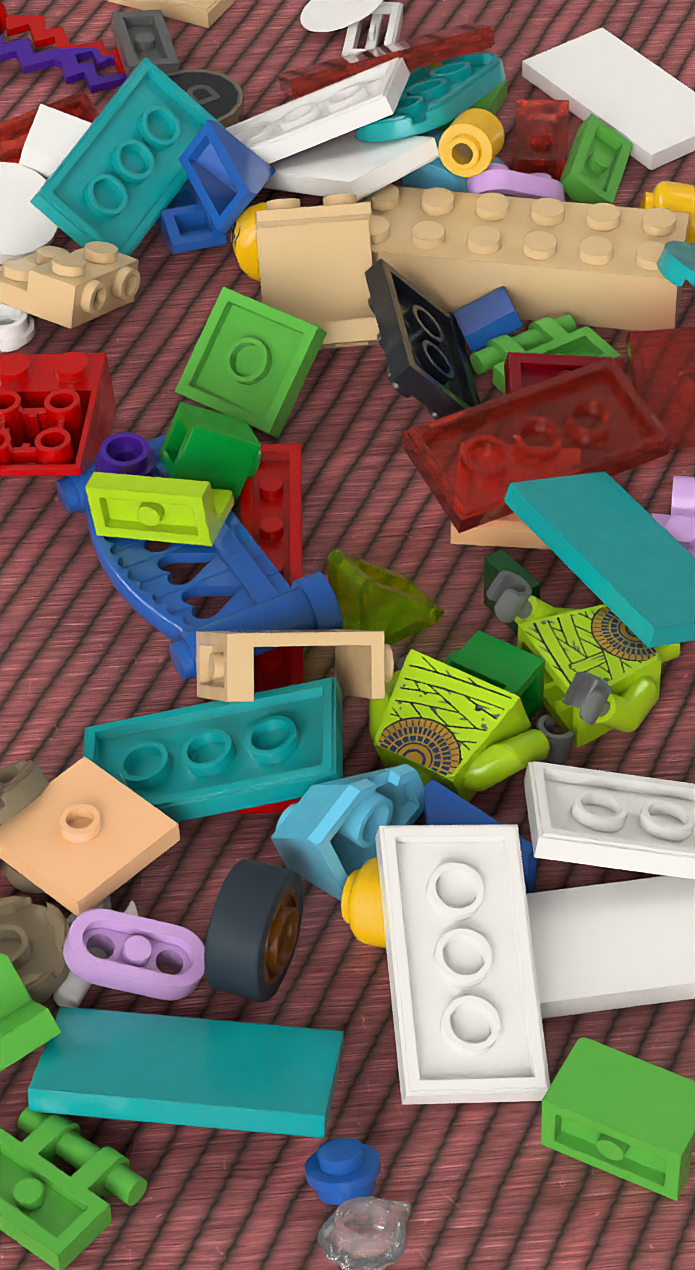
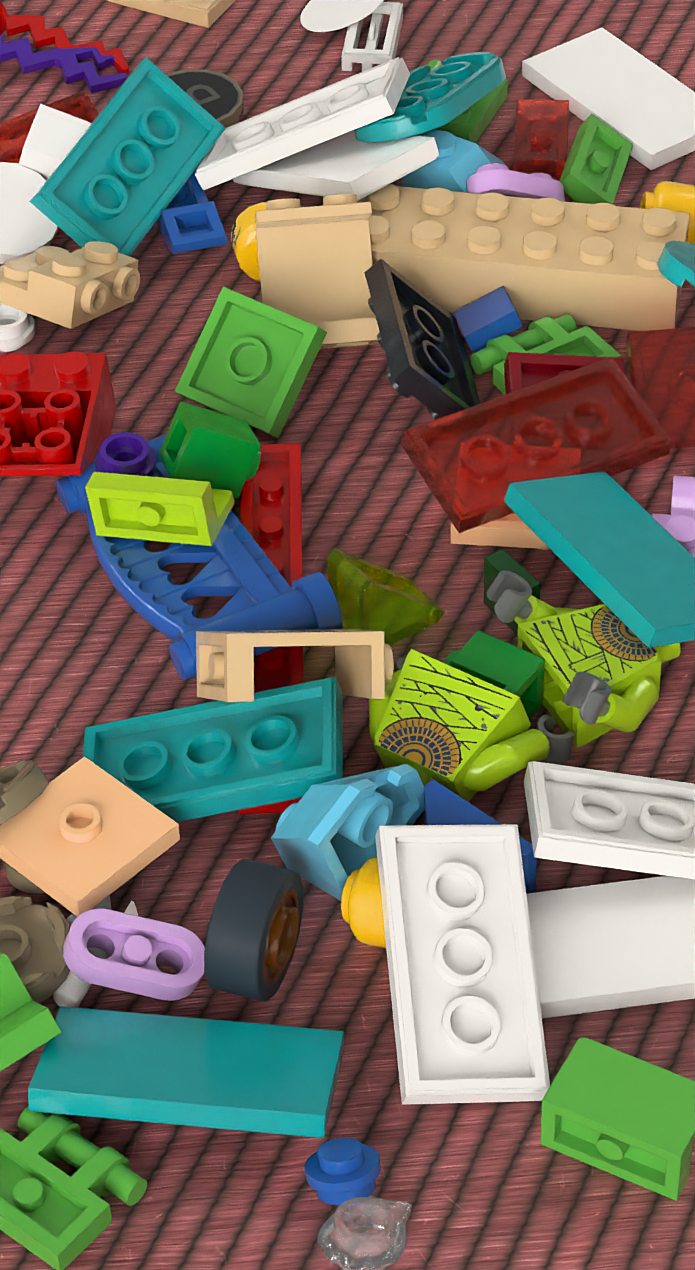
(141, 36): dark grey plate -> none
(224, 173): blue slope -> none
(414, 51): clear red tile -> none
(471, 142): yellow brick -> none

